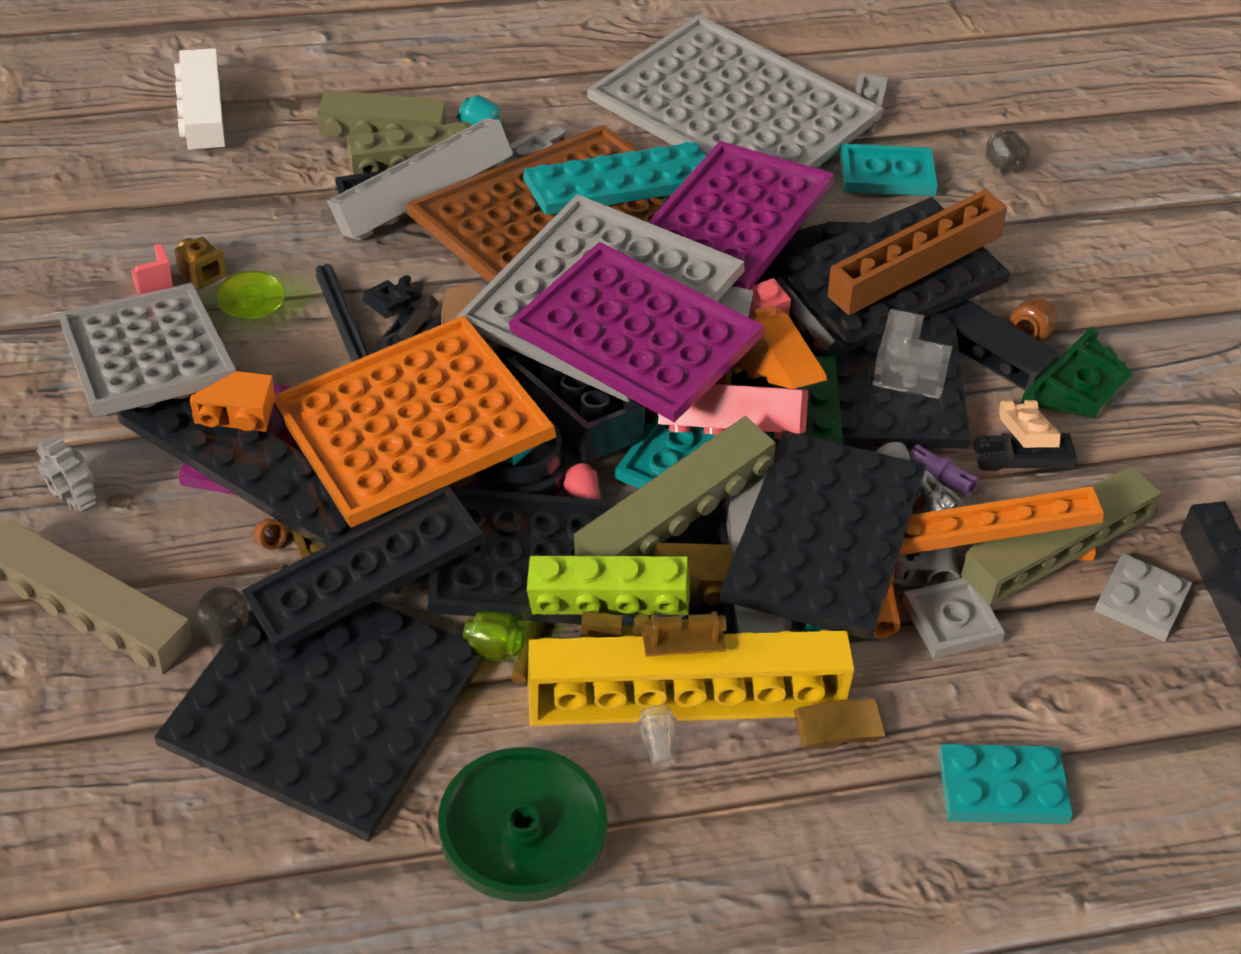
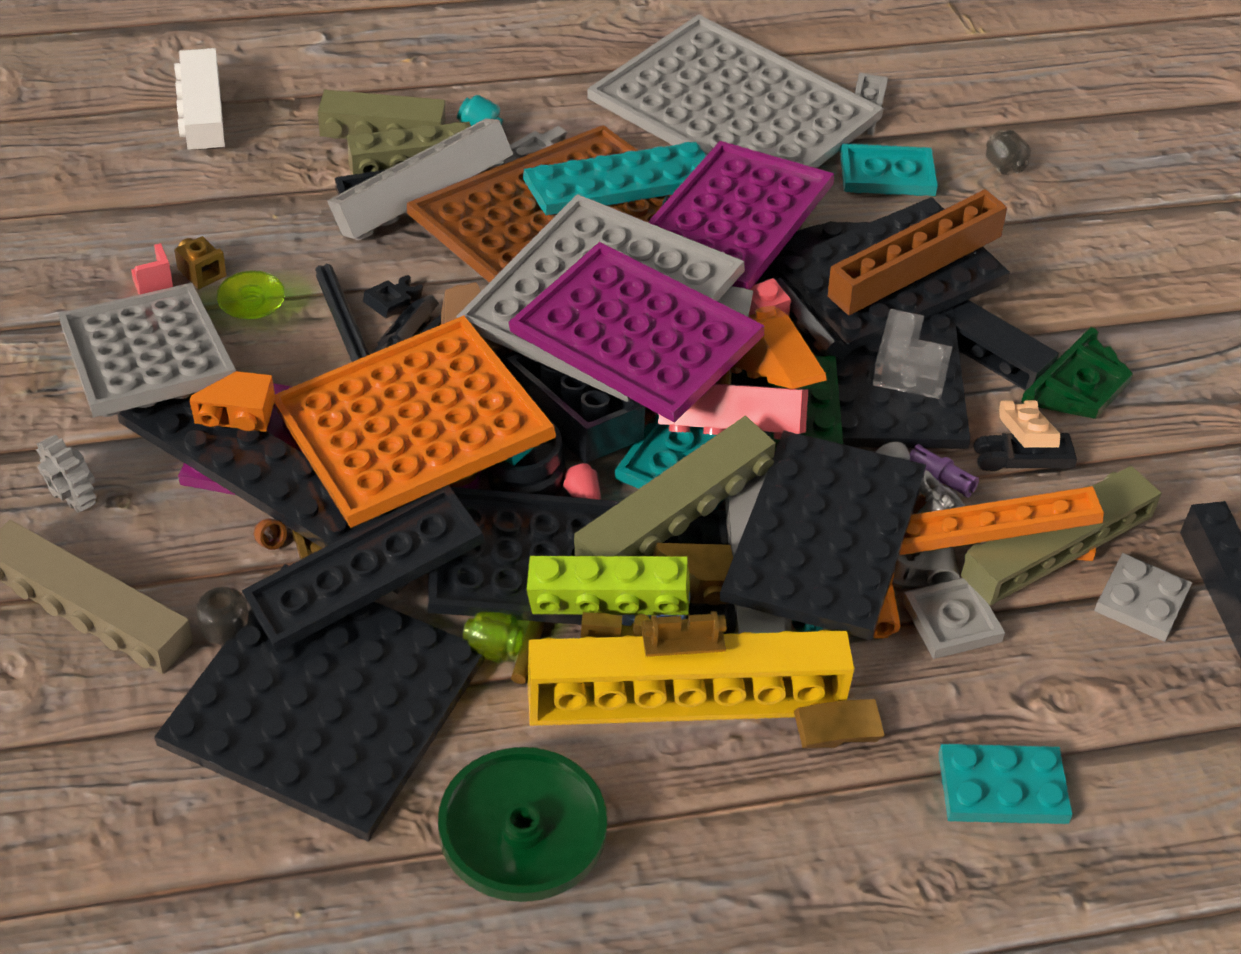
(658, 734): clear cone -> none
(1035, 318): dark orange head -> none

